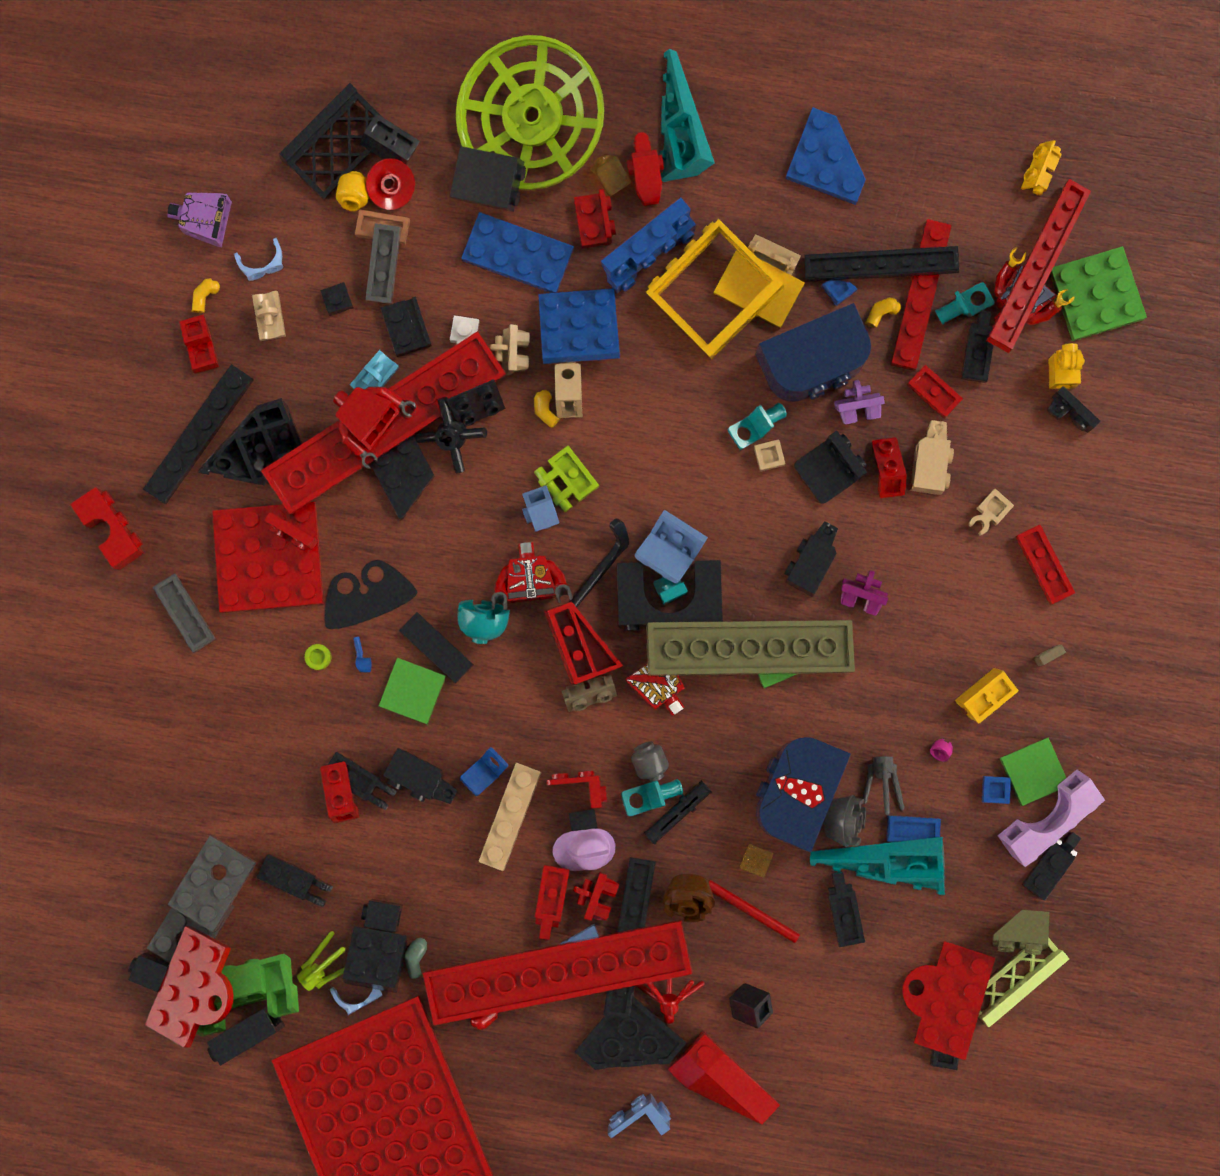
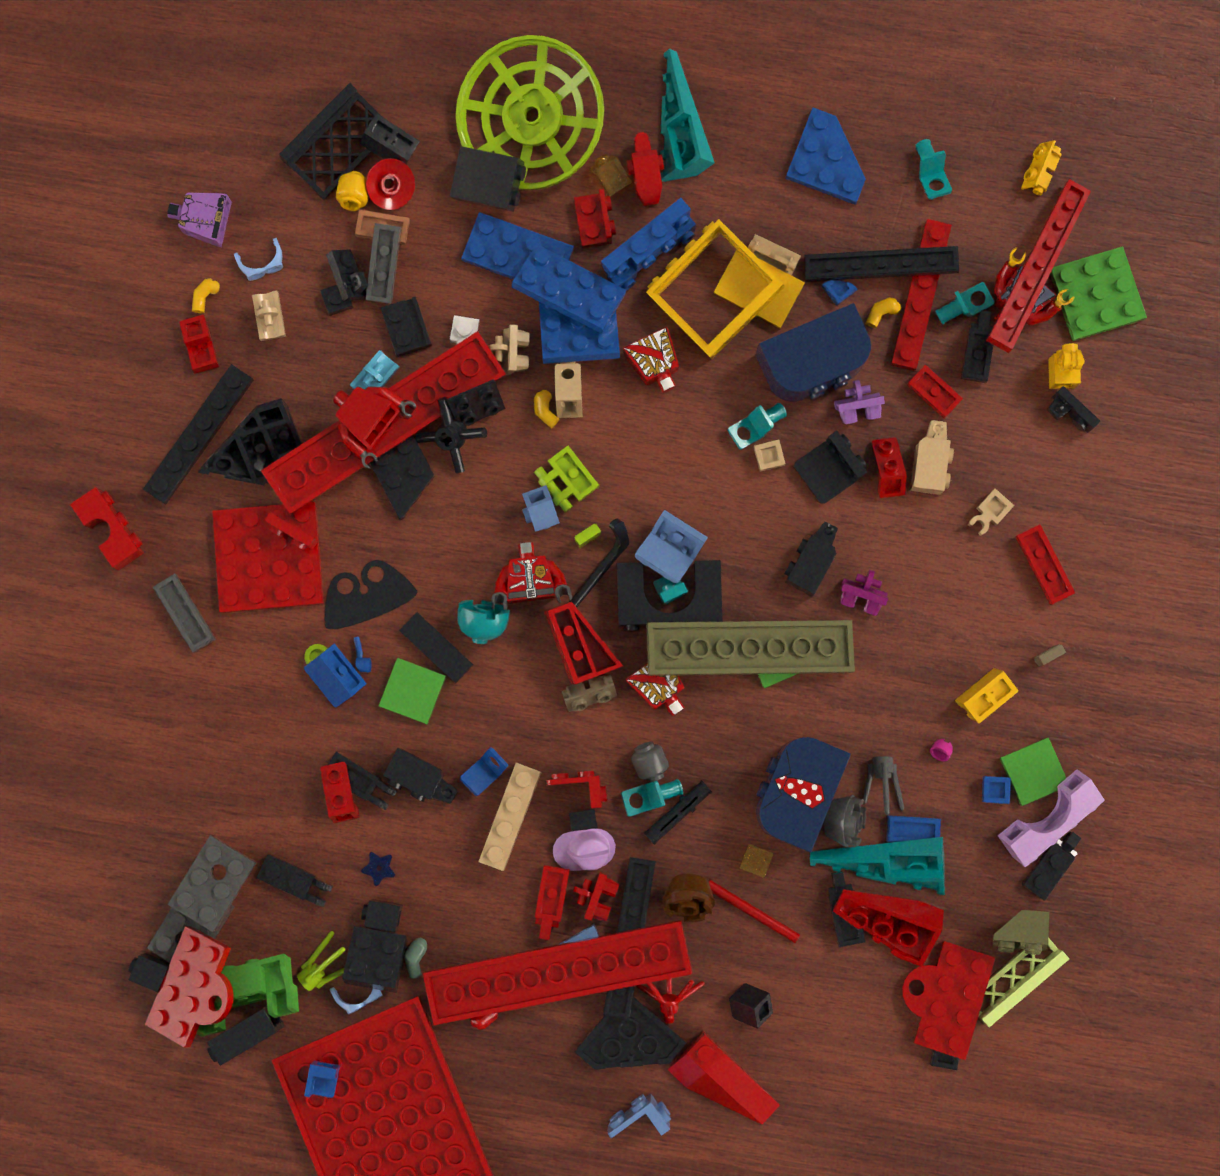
(322, 1079): none -> blue panel
(335, 675): none -> blue panel
(347, 276): none -> black hinge
(371, 868): none -> clear blue plate
(568, 288): none -> blue plate
(587, 535): none -> lime tile
(654, 359): none -> torso
(899, 923): none -> red wedge
(932, 169): none -> teal bracket

